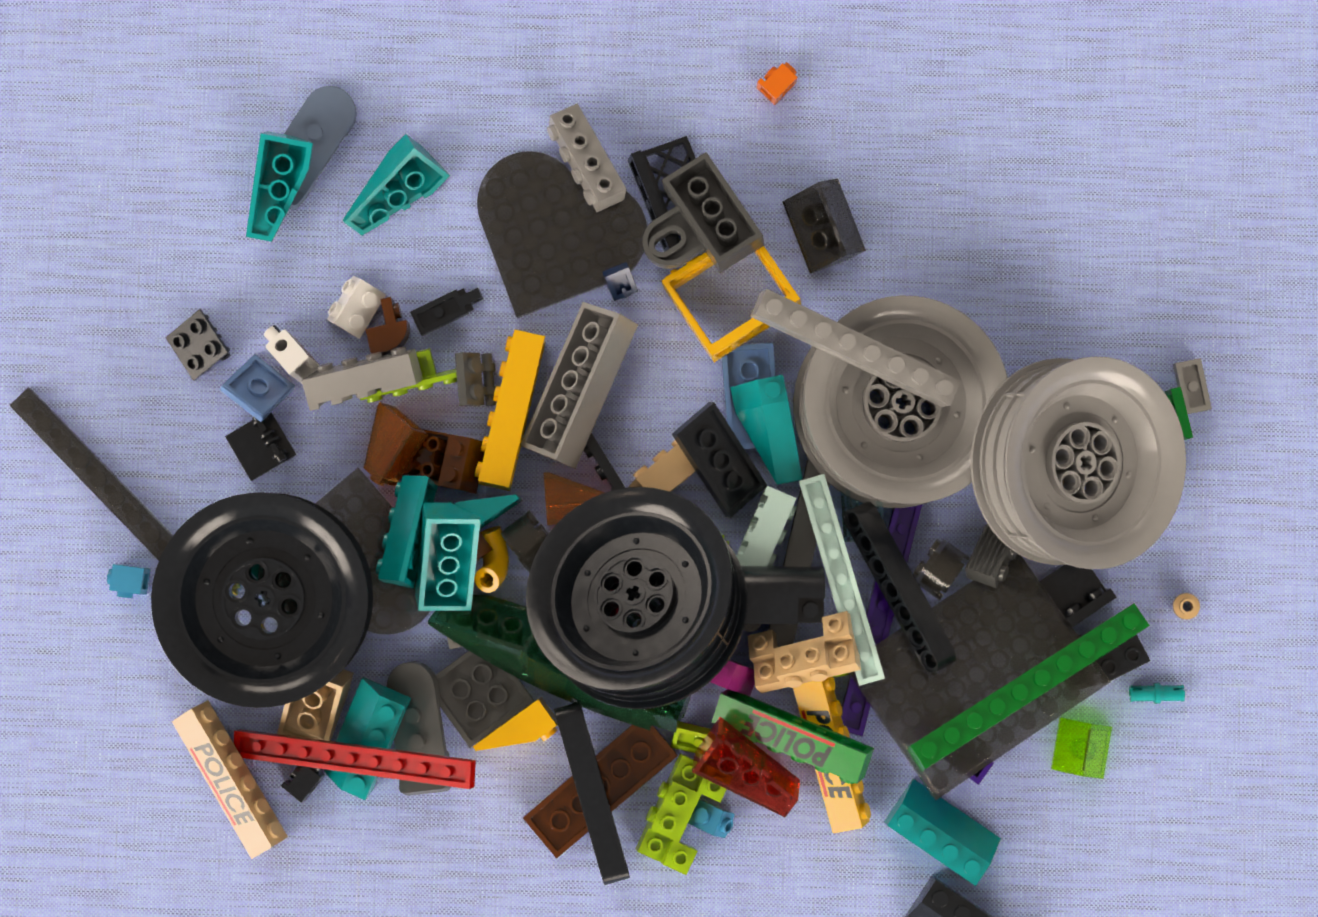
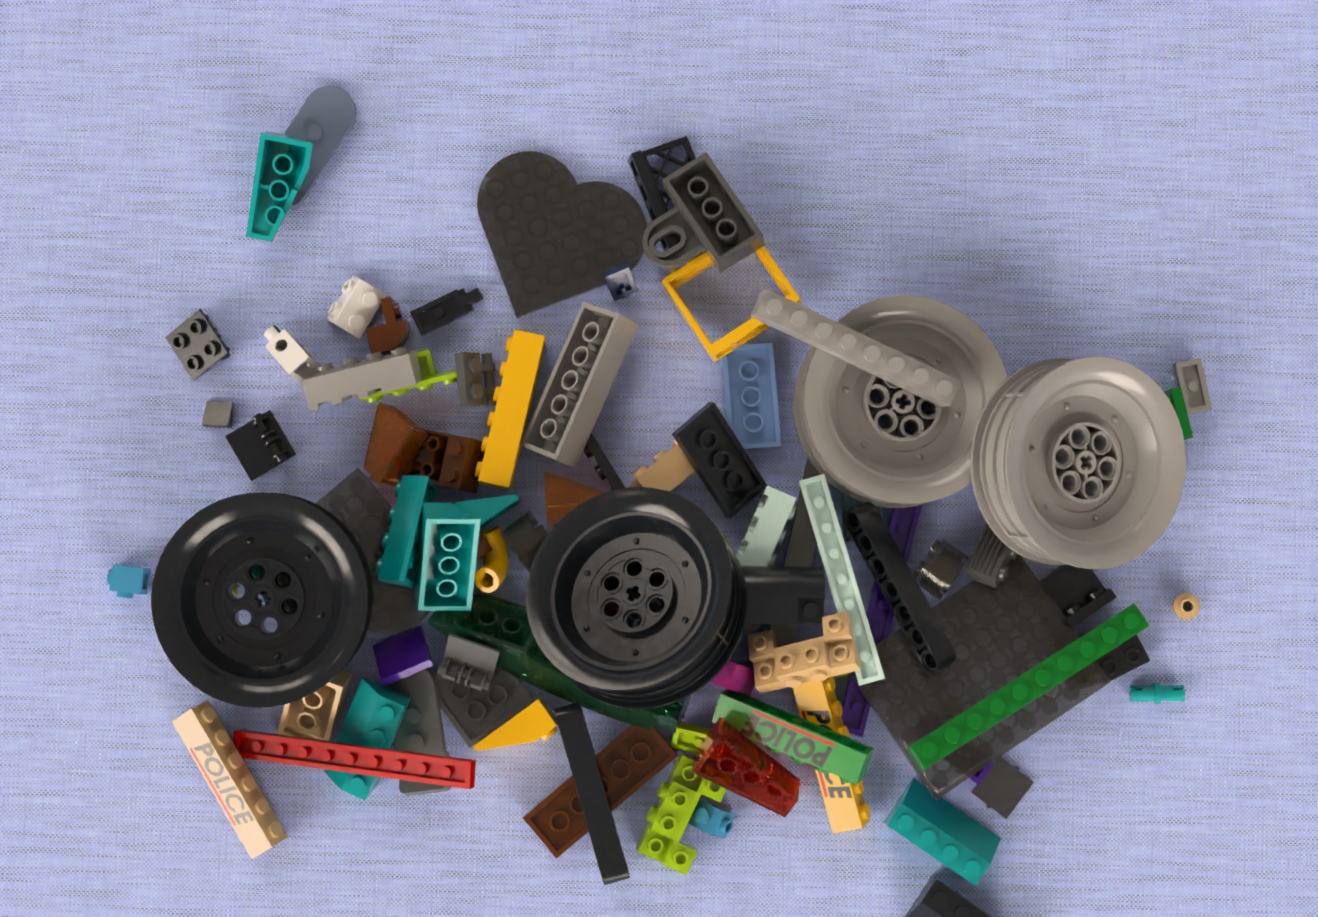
(92, 472): clear smoke plate -> none
(218, 414): none -> slope
(257, 387): medium blue plate -> none
(304, 782): black brick -> none
(398, 181): teal wedge -> none
(402, 655): none -> dark purple tile
(469, 661): none -> dark grey hinge
(586, 157): light grey brick -> none
(768, 422): teal wedge -> none
(777, 82): orange brick -> none
(823, 225): clear smoke slope -> none
(1002, 787): none -> clear smoke piece
(1081, 748): clear neon green slope -> none

